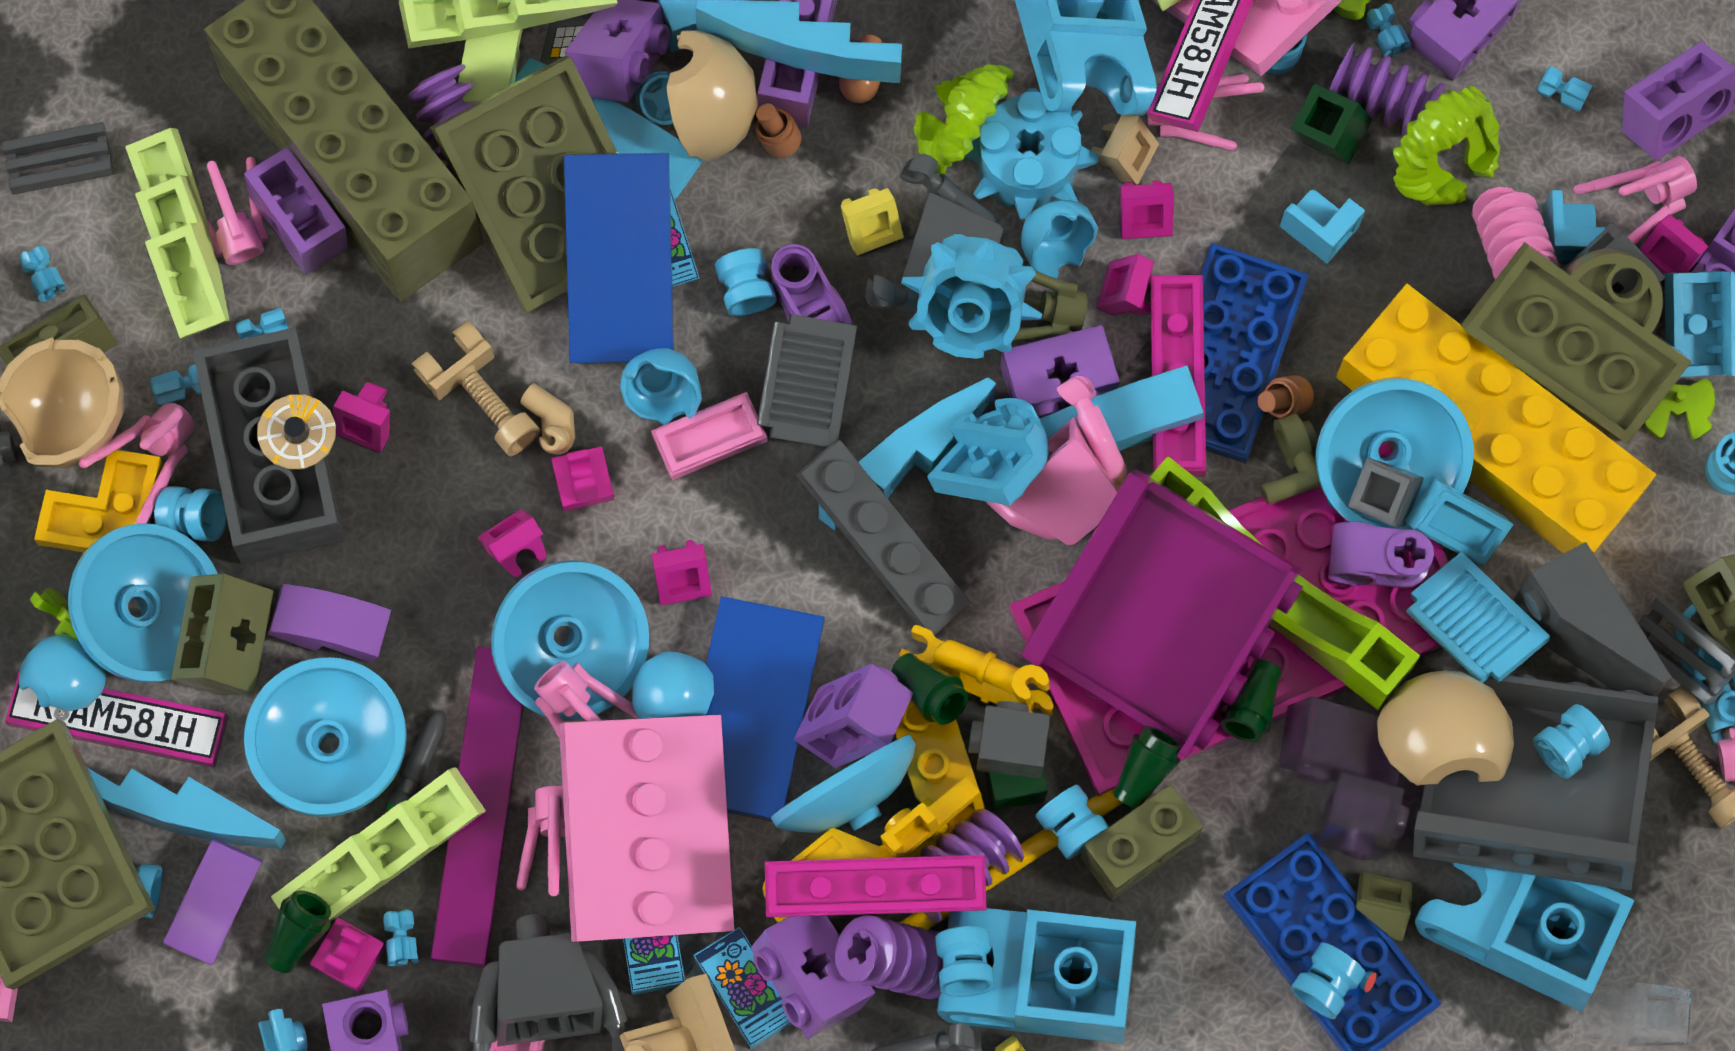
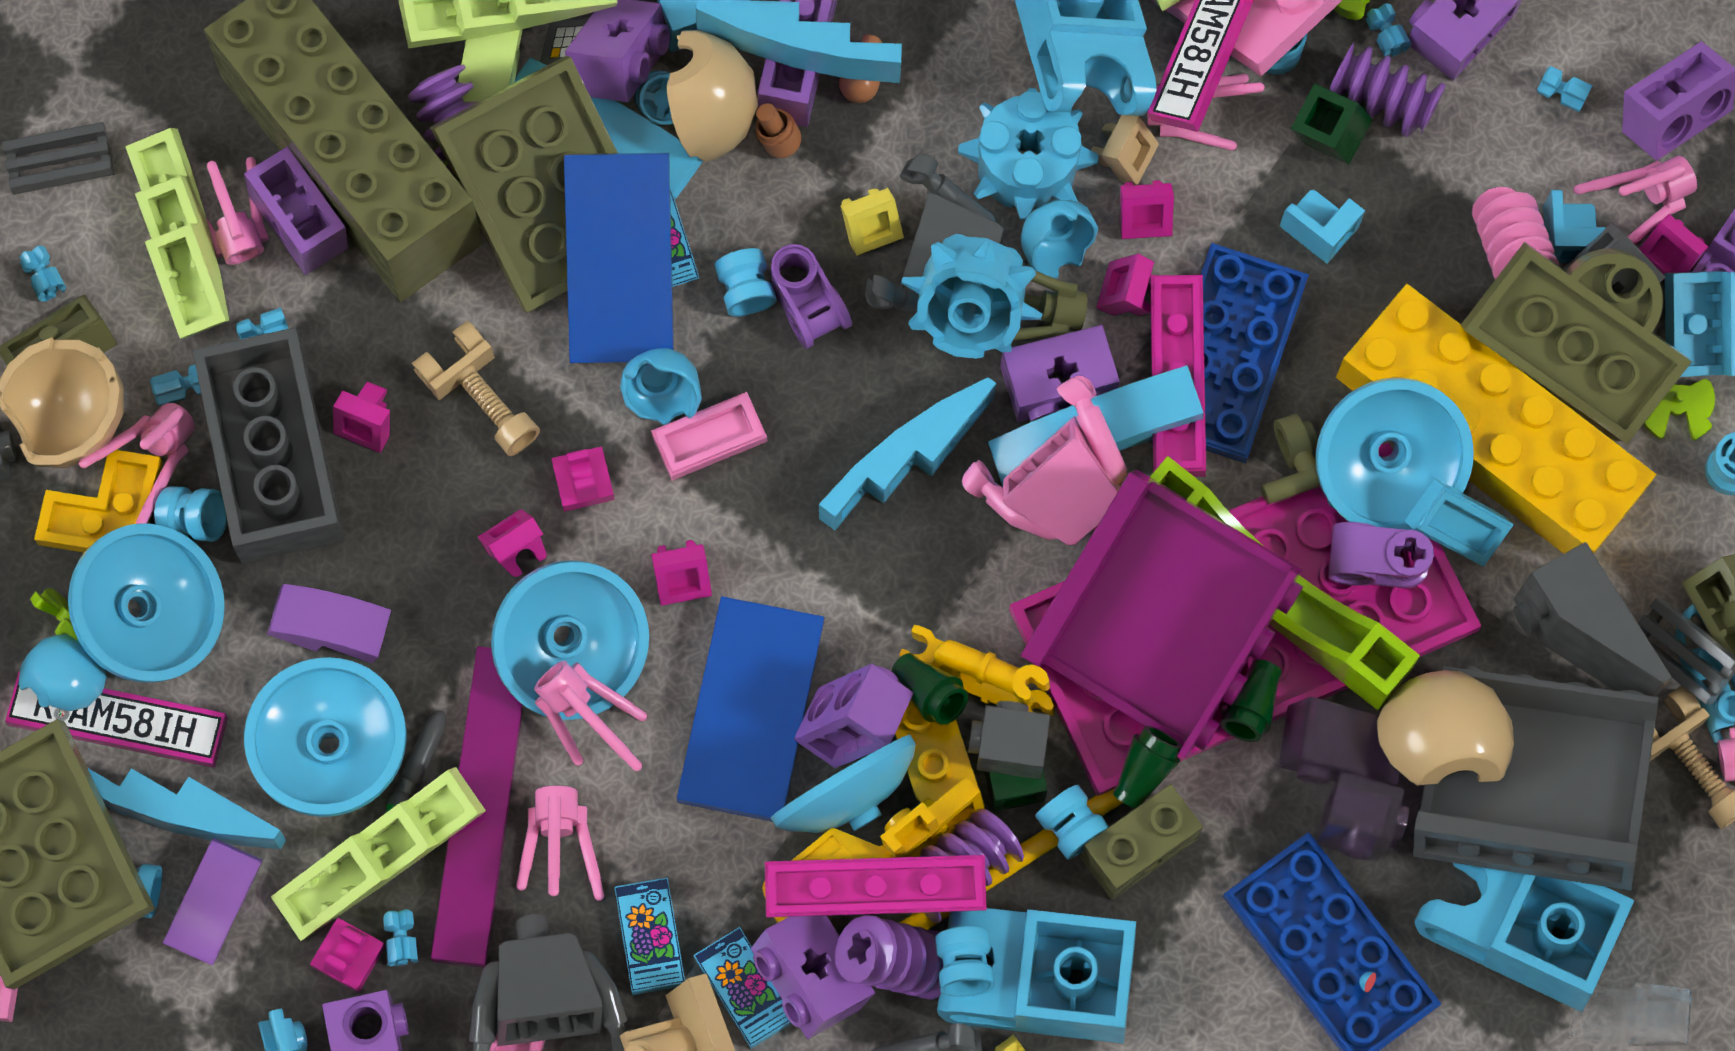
(222, 634): olive brick -> none
(296, 431): tan piece -> none
(297, 928): dark green cone -> none
(556, 419): tan arm -> none
(646, 827): bright pink plate -> none
(672, 687): medium azure hair -> none
(807, 380): dark grey window -> none
(883, 538): dark grey plate -> none
(968, 104): lime piece -> none
(993, 454): medium azure slope -> none
(1286, 392): nougat cylinder -> none
(1328, 980): medium azure wheel -> none
(1385, 492): dark grey slope -> none
(1385, 902): olive slope -> none
(1438, 128): lime piece -> none
(1475, 620): medium azure window -> none
(1569, 742): medium azure wheel -> none

